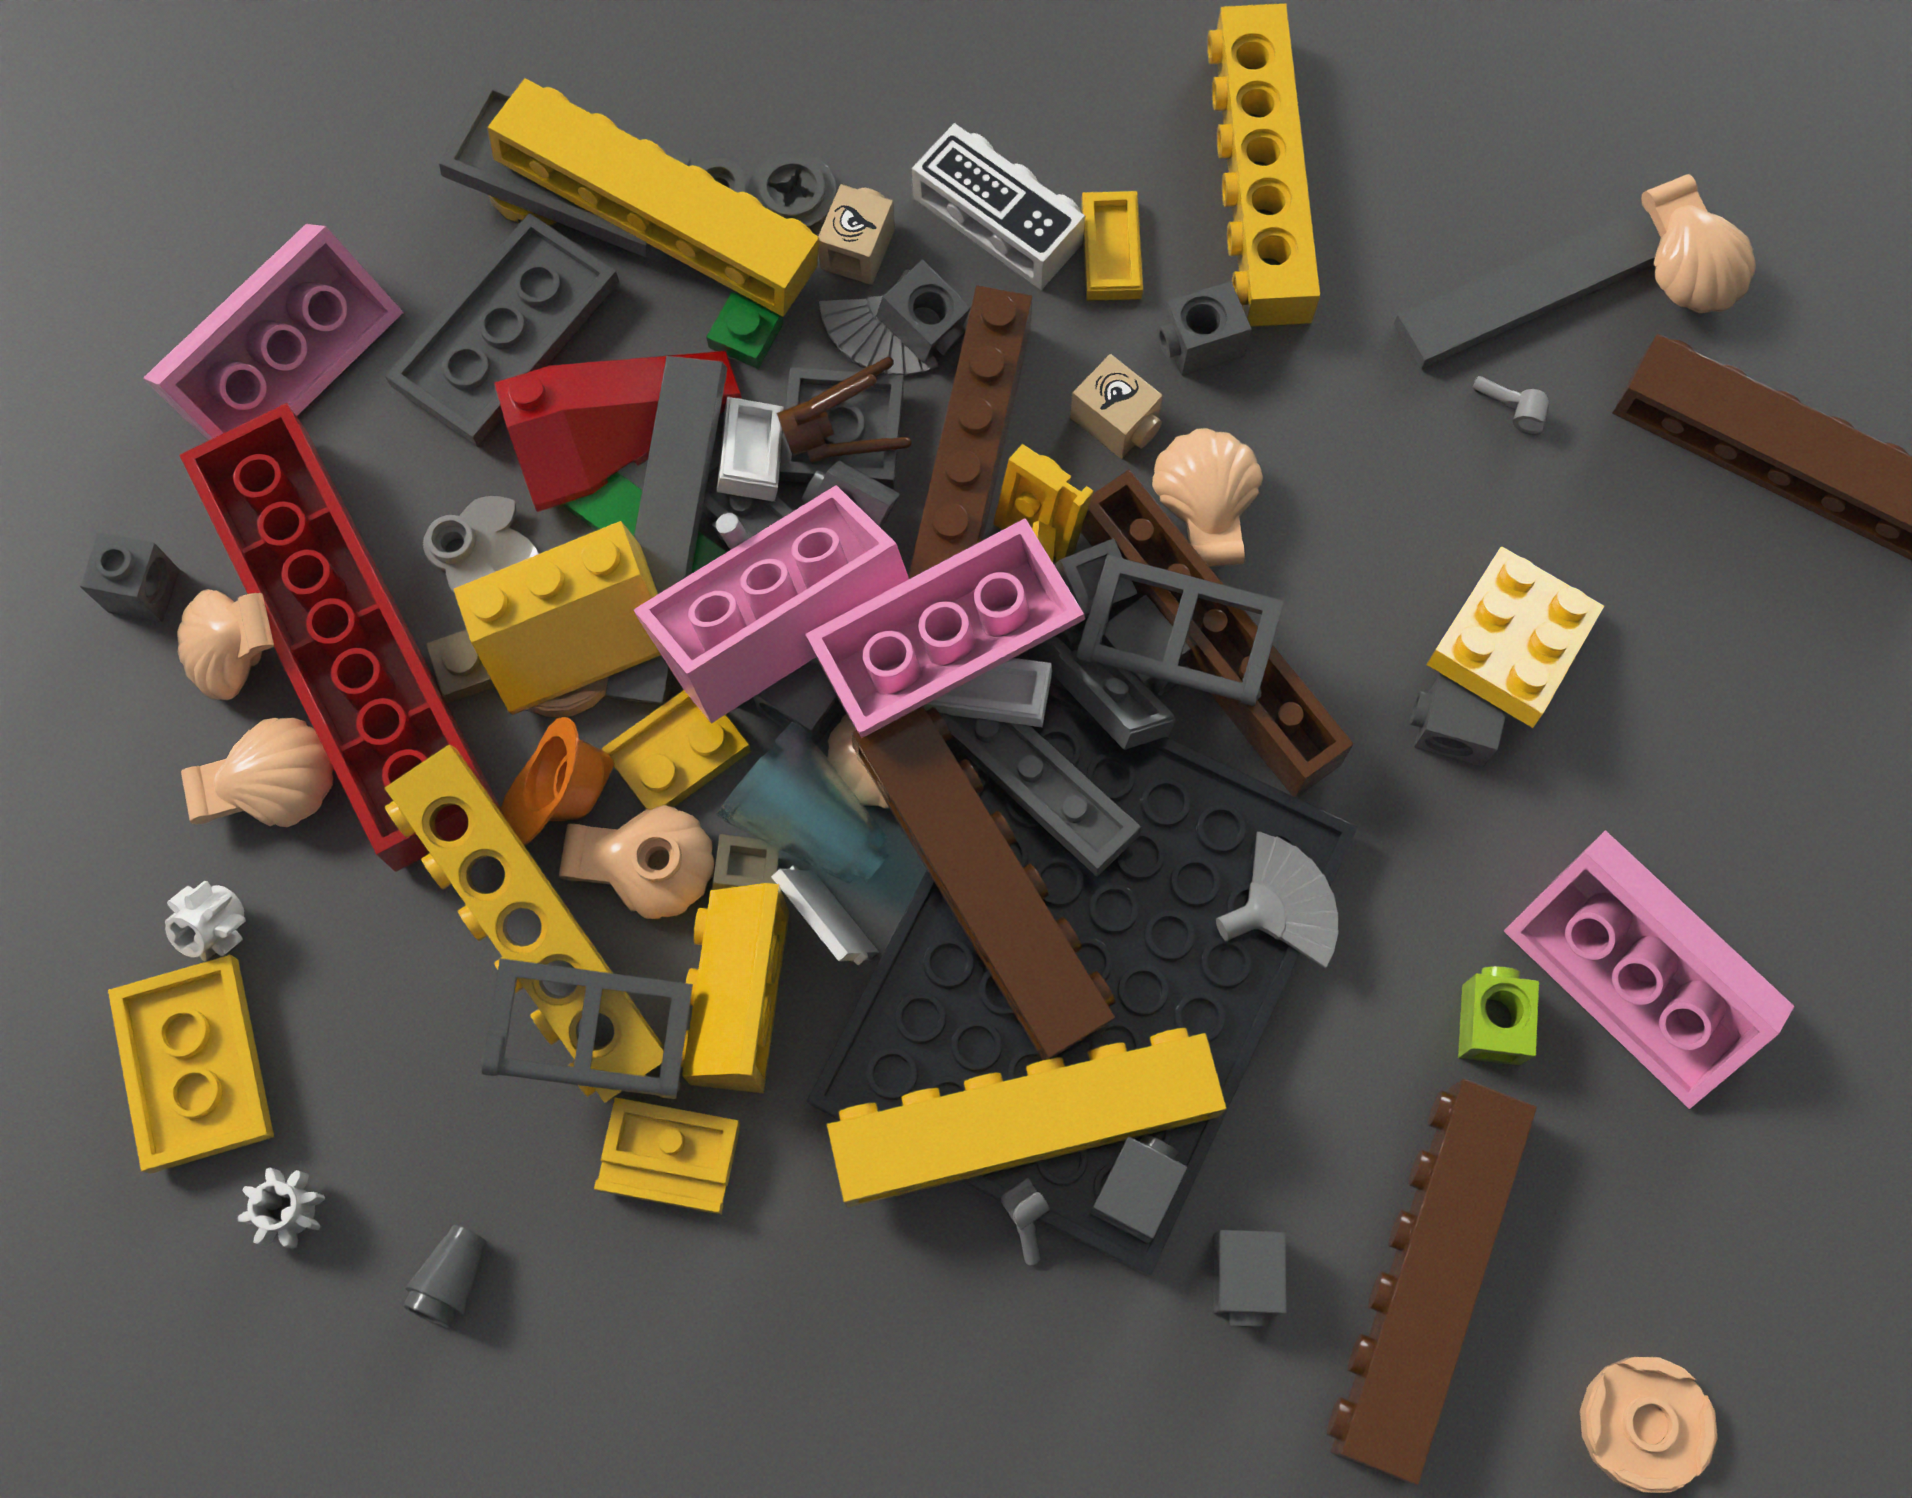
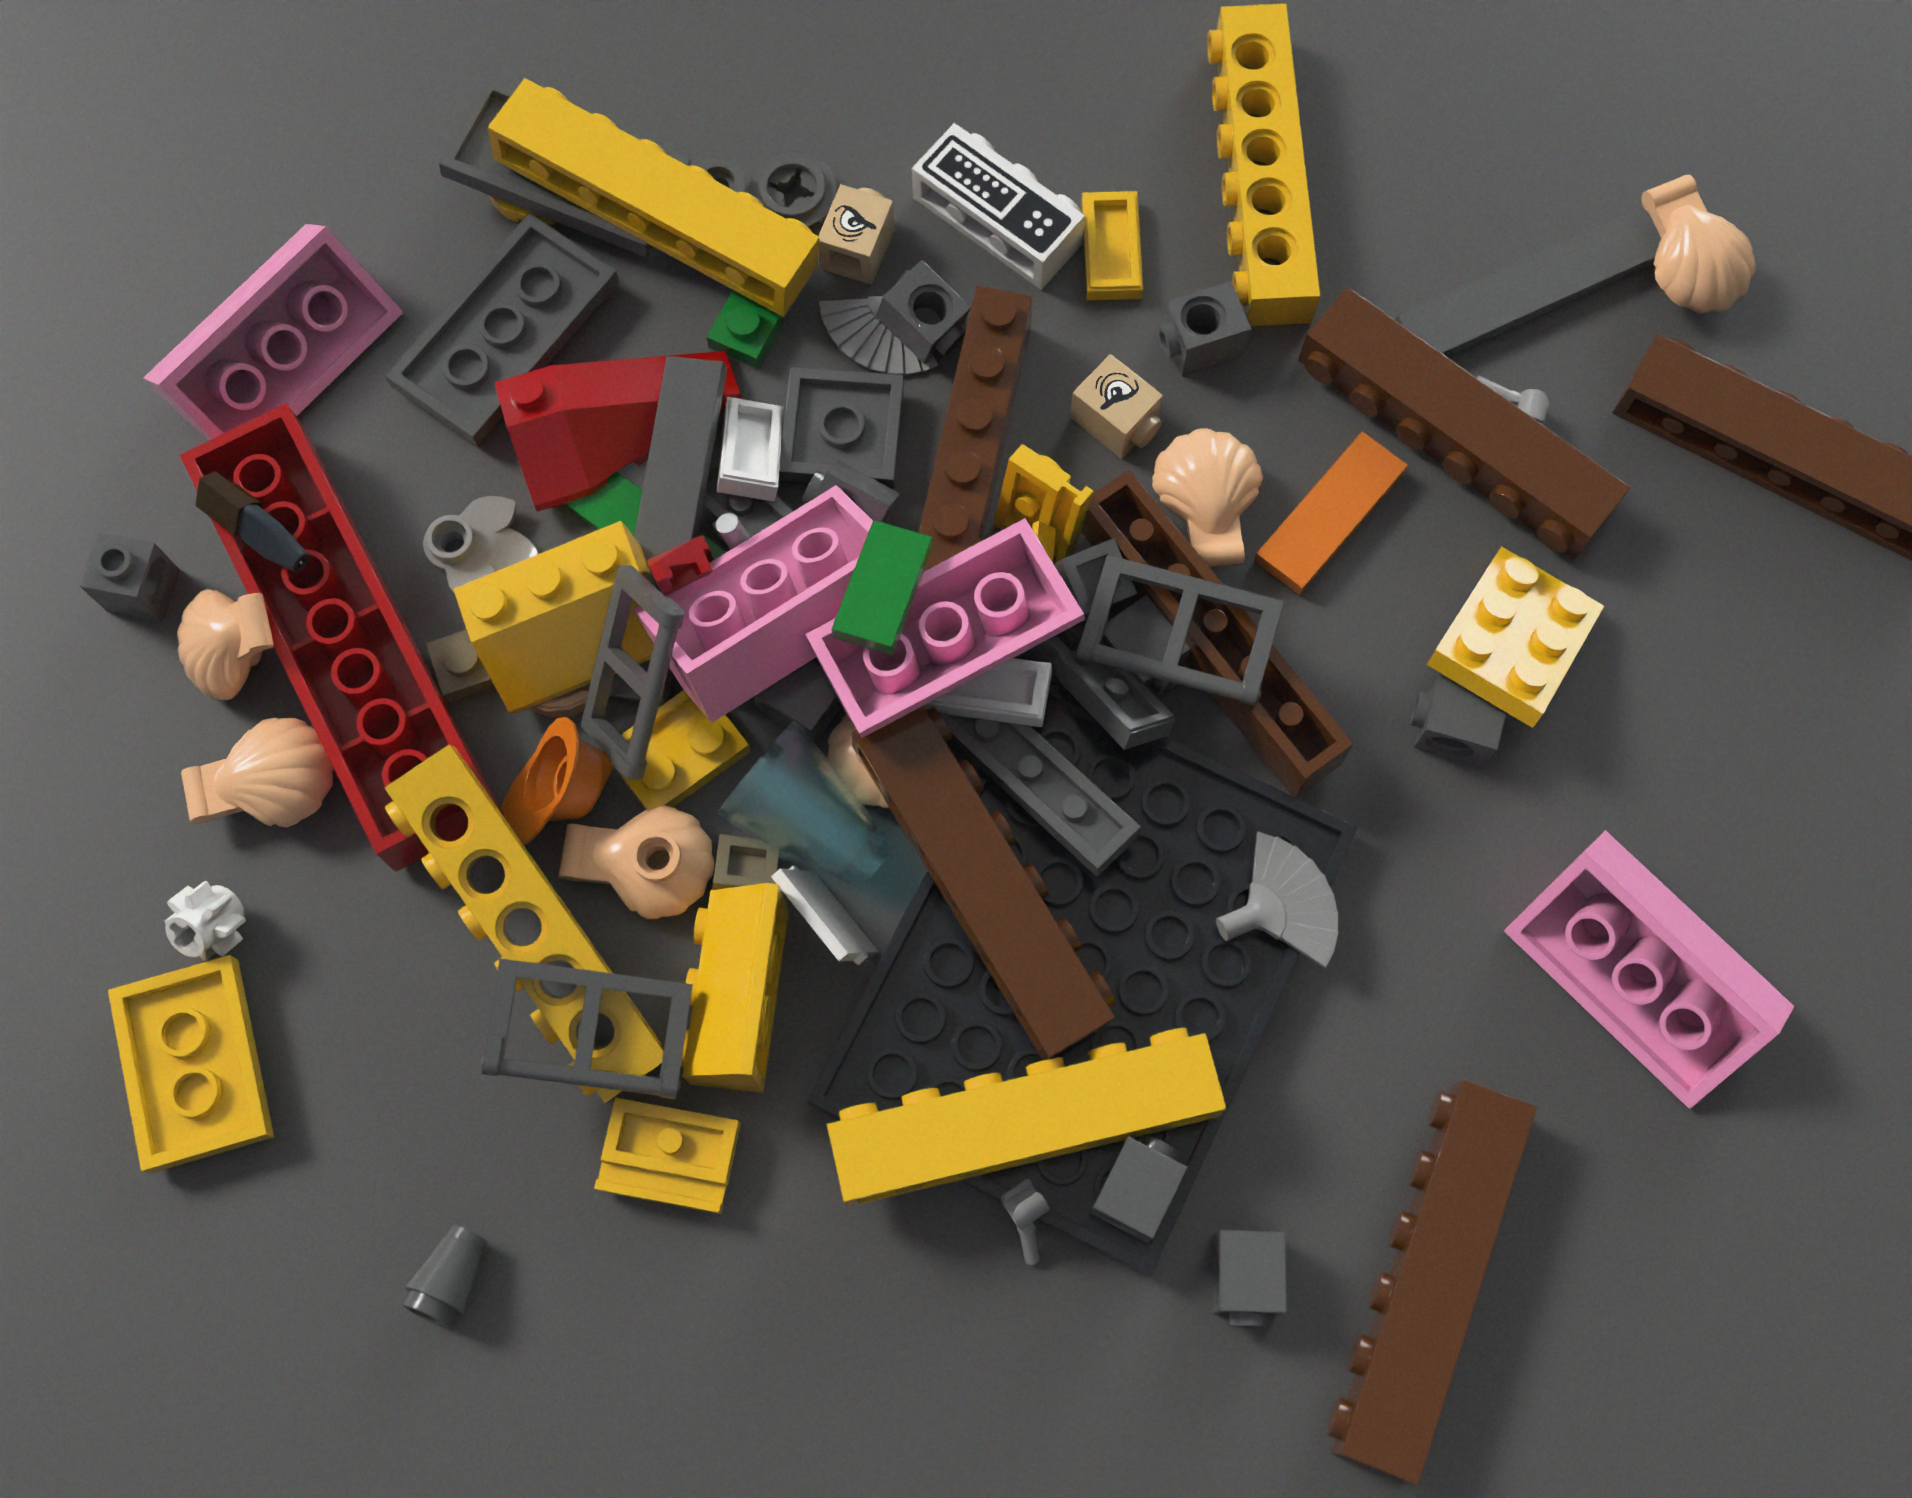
(244, 515): none -> piece
(269, 1197): white gear -> none
(611, 658): none -> dark grey window
(681, 565): none -> red slope
(808, 422): reddish brown plant -> none
(882, 587): none -> green tile
(1330, 513): none -> orange tile
(1461, 423): none -> reddish brown brick
(1484, 1040): lime brick -> none
(1648, 1424): light nougat tile -> none

